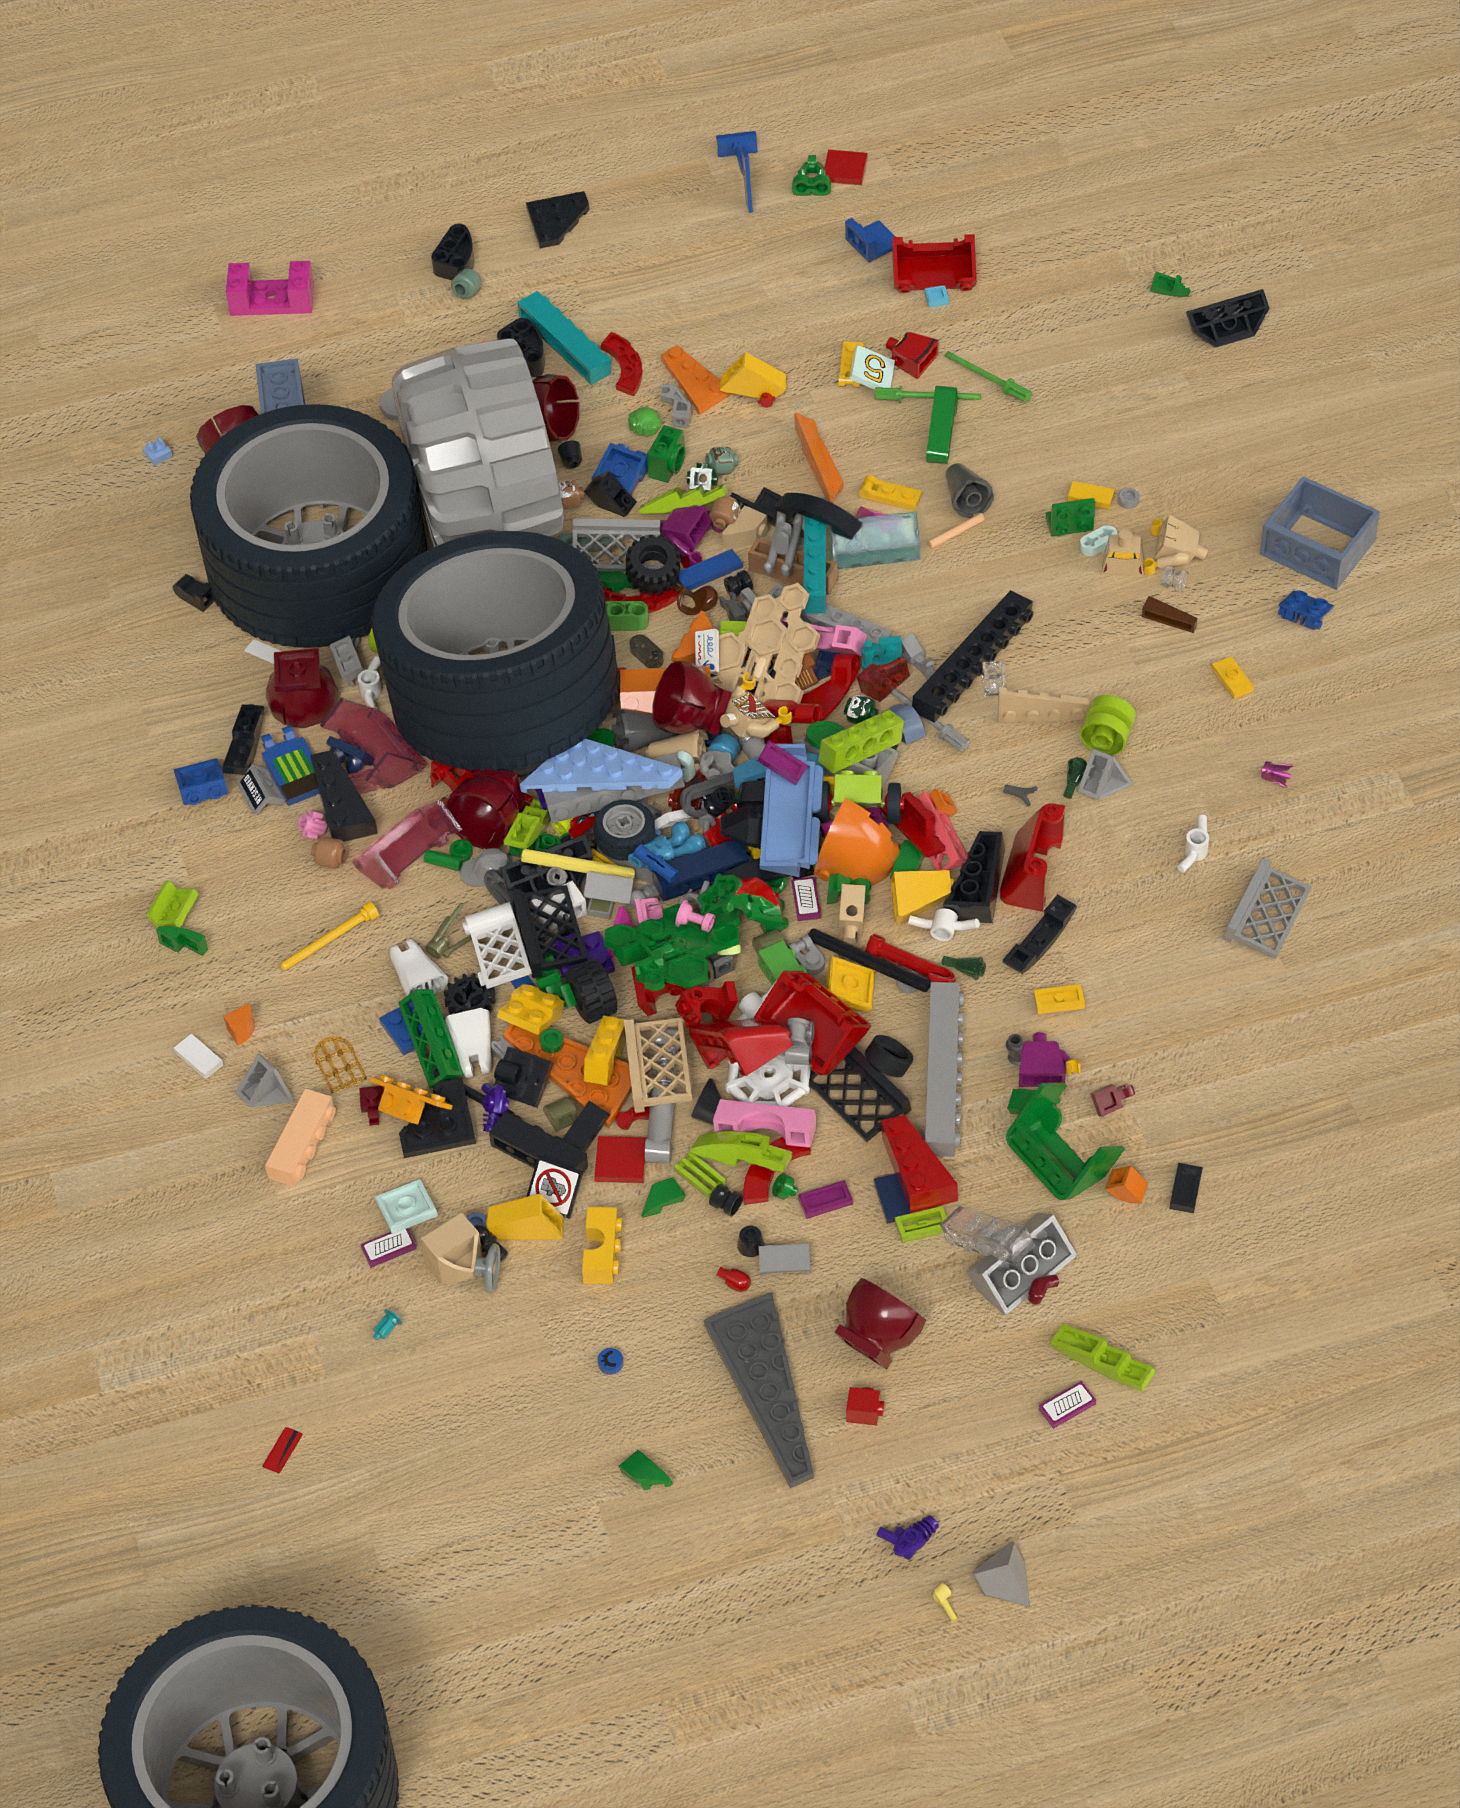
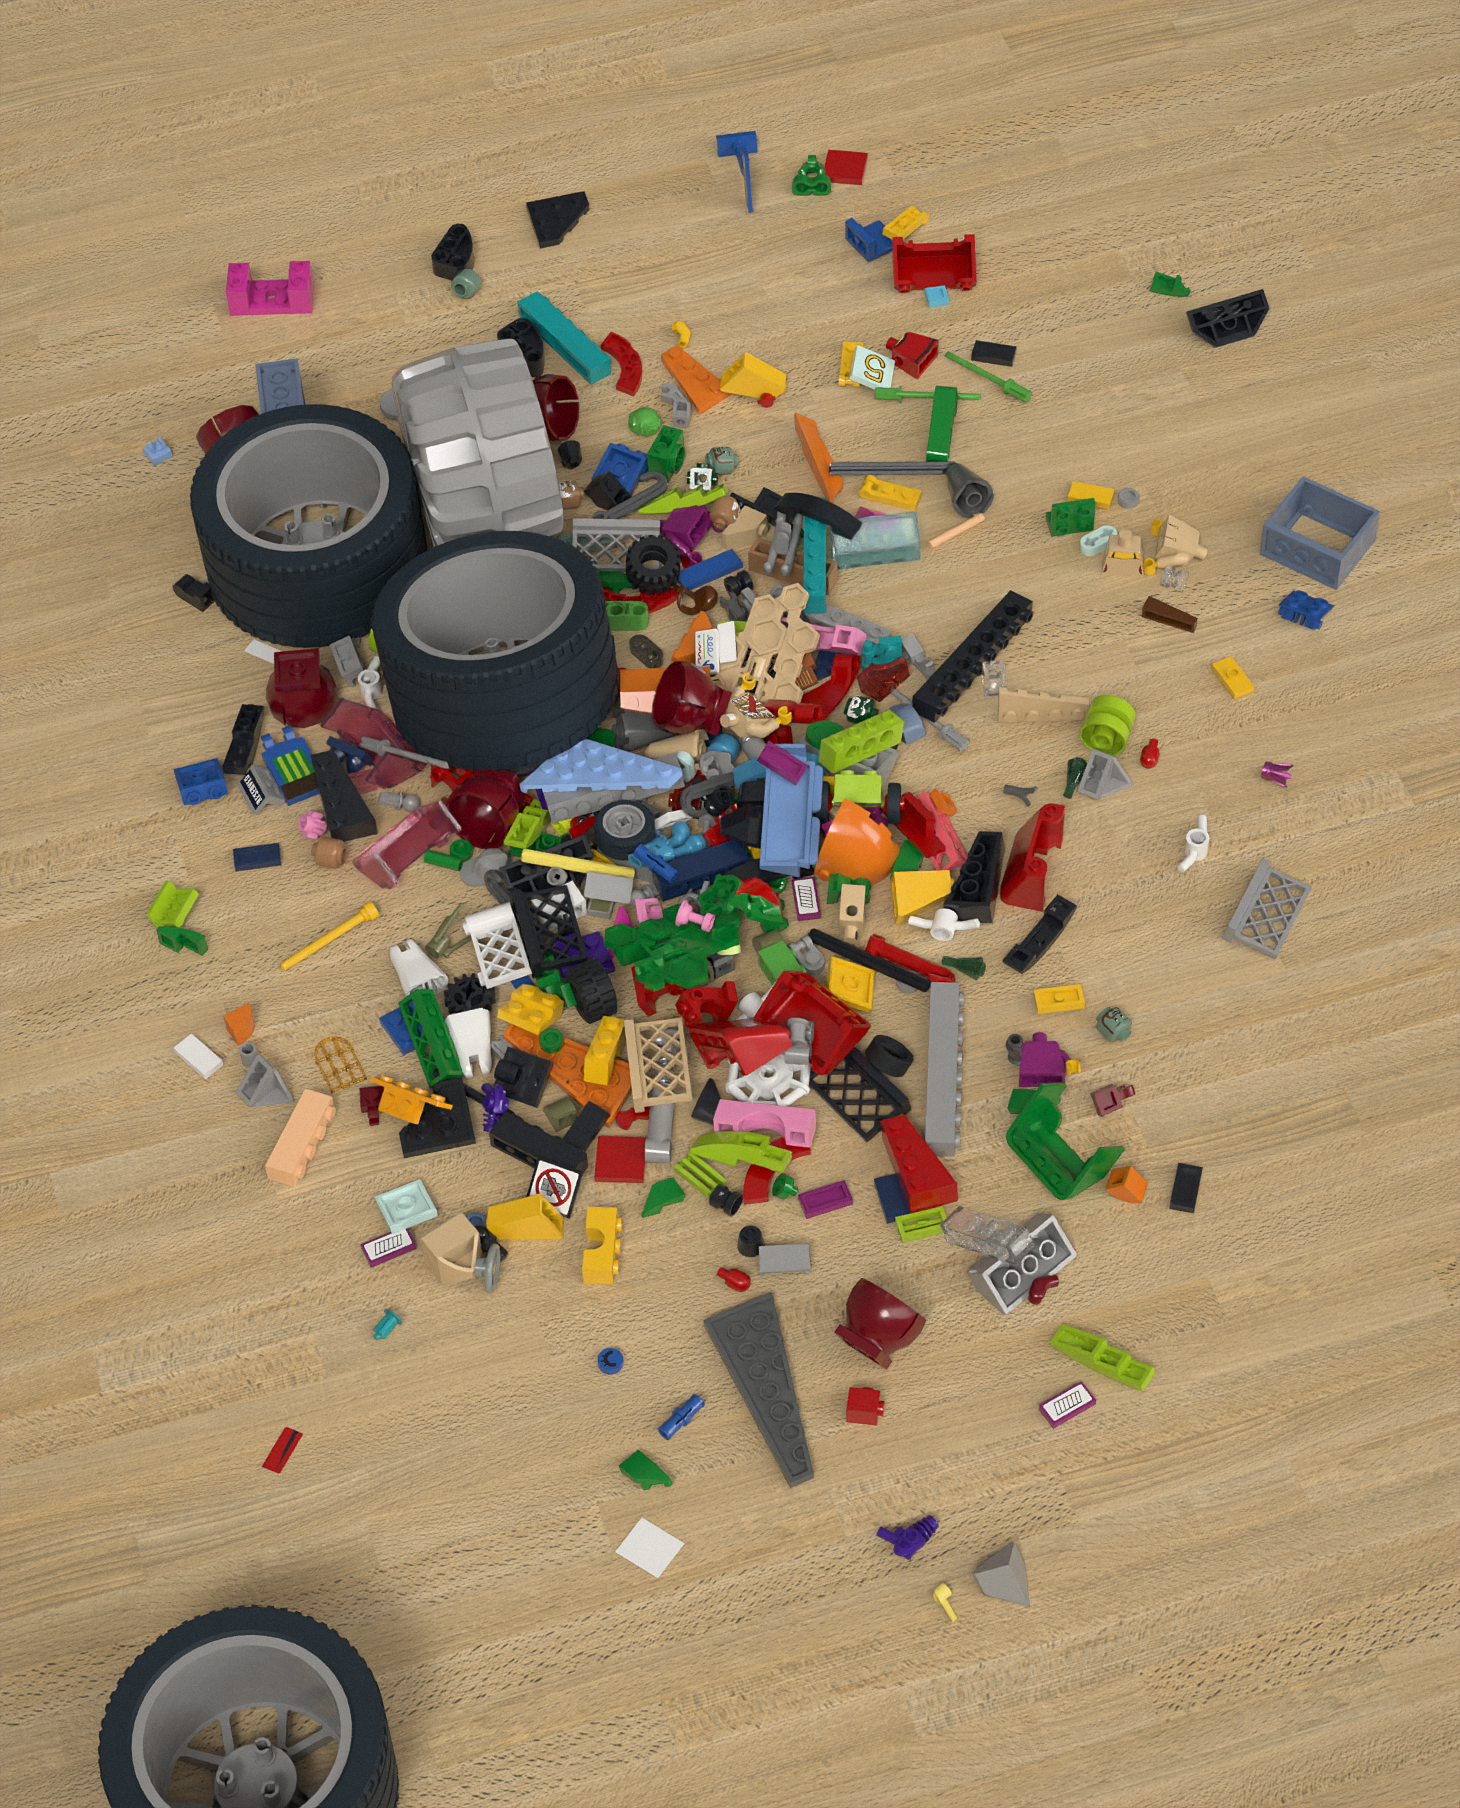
(248, 1053): none -> light grey hinge
(257, 857): none -> dark blue tile
(385, 745): none -> light grey piece
(408, 802): none -> light grey axle
(639, 499): none -> dark grey piece
(649, 1547): none -> white sticker
(681, 1416): none -> blue pin
(685, 334): none -> yellow arm
(727, 642): none -> white sticker
(889, 468): none -> axle
(906, 223): none -> yellow plate
(993, 353): none -> black tile
(1114, 1024): none -> sand green head
(1150, 754): none -> red cylinder

